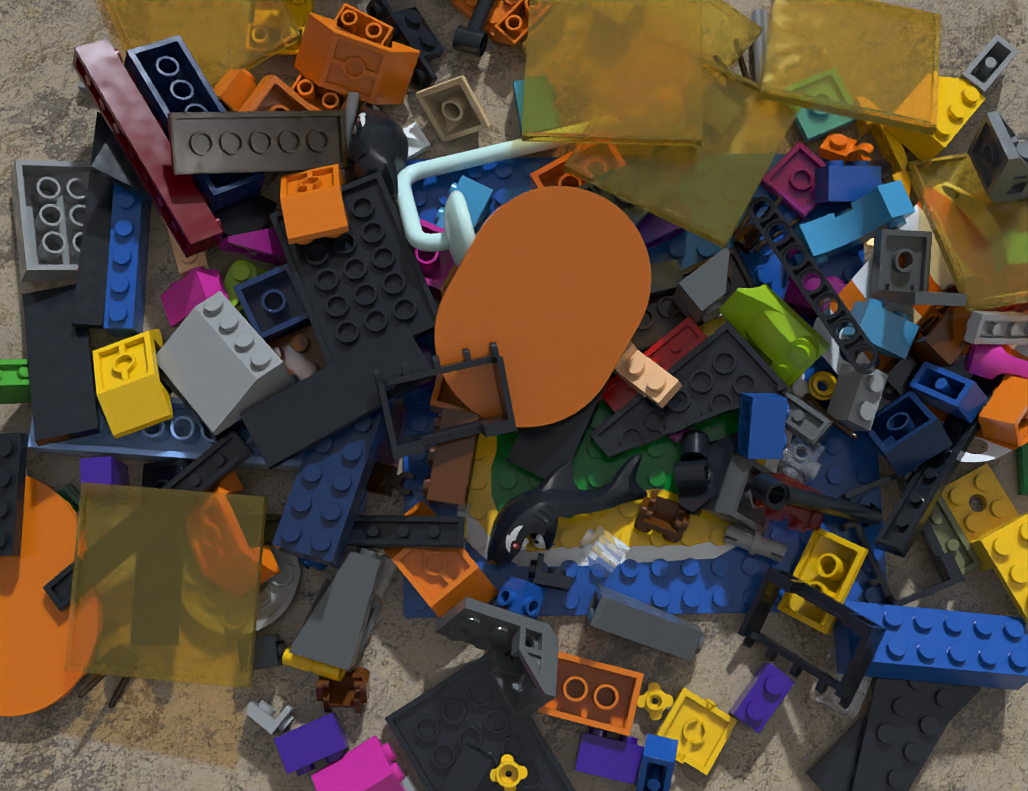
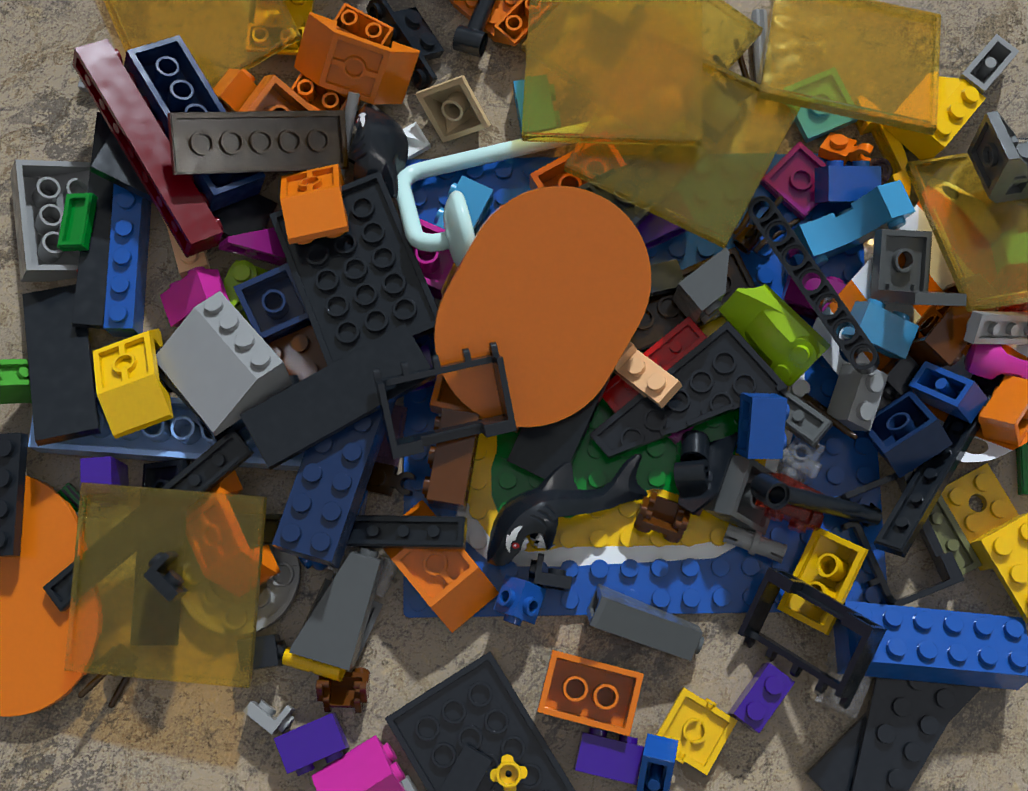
(77, 222): none -> green tile
(164, 580): none -> black bracket
(531, 644): dark grey bracket -> none
(602, 550): clear brick -> none
(654, 710): yellow plate -> none
(825, 377): yellow plate -> none

